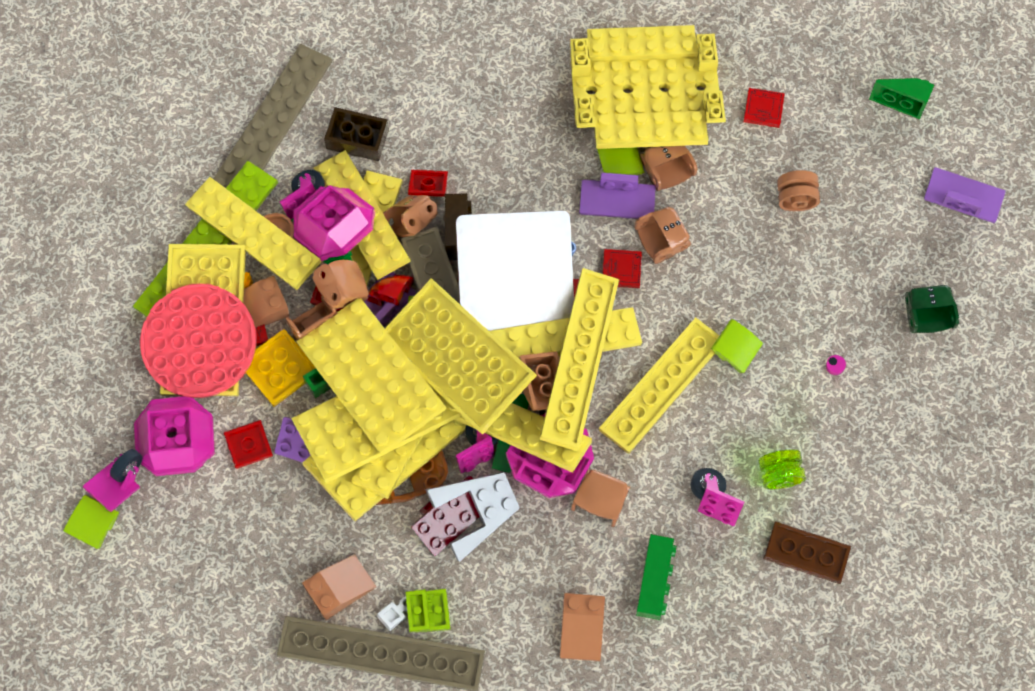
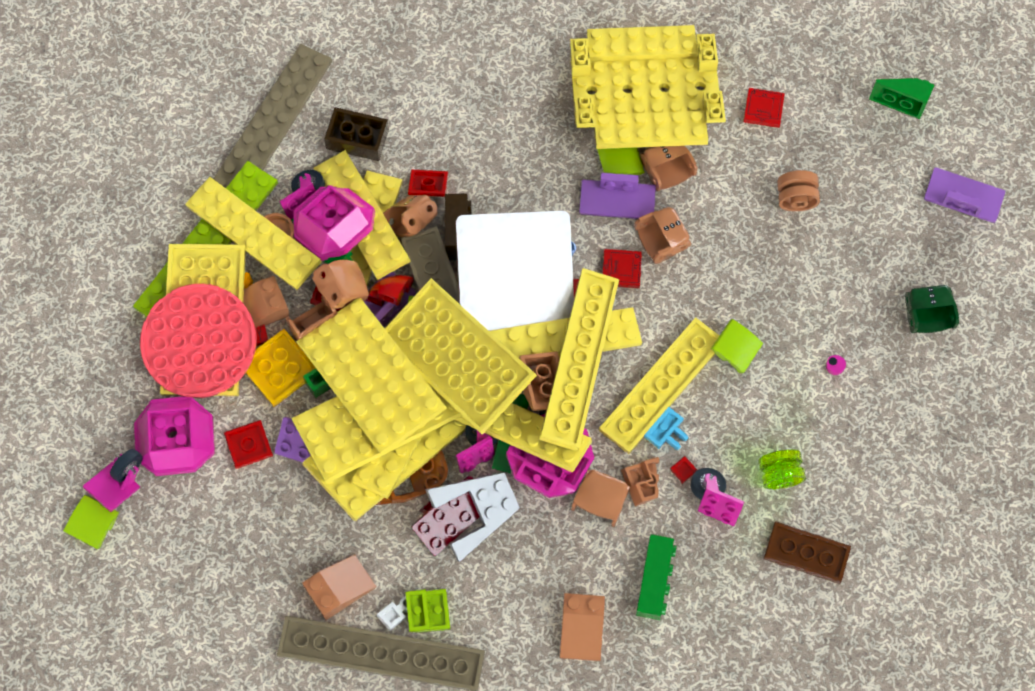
(642, 481): none -> nougat slope
(663, 429): none -> medium azure hinge
(683, 469): none -> red tile

